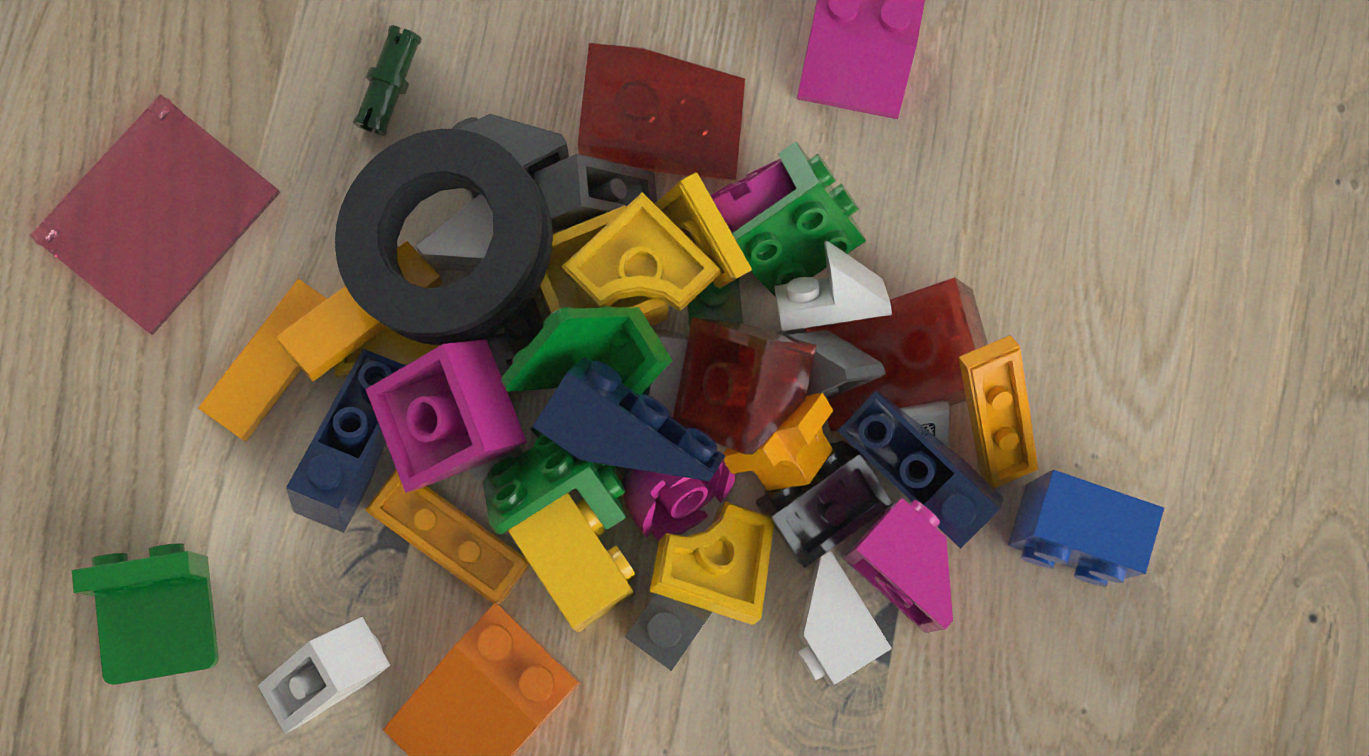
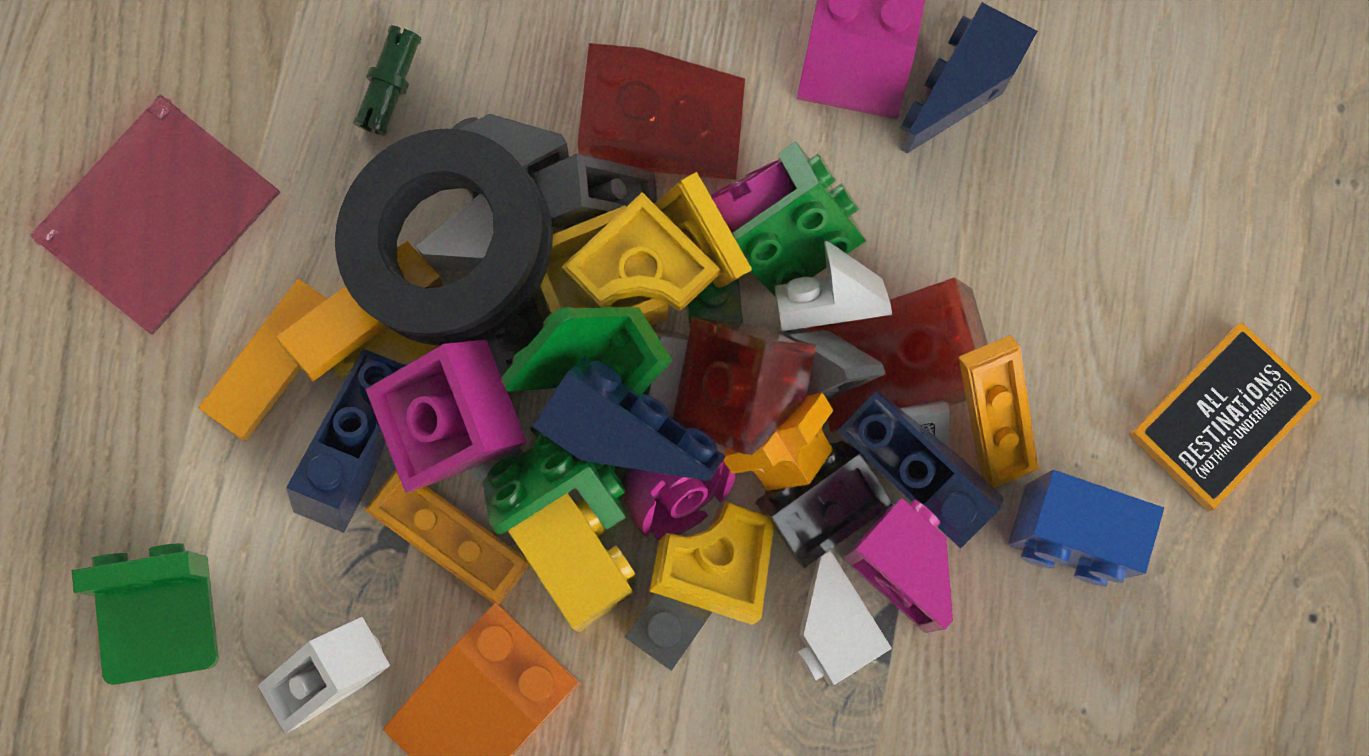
(977, 72): none -> dark blue slope
(1225, 416): none -> black tile

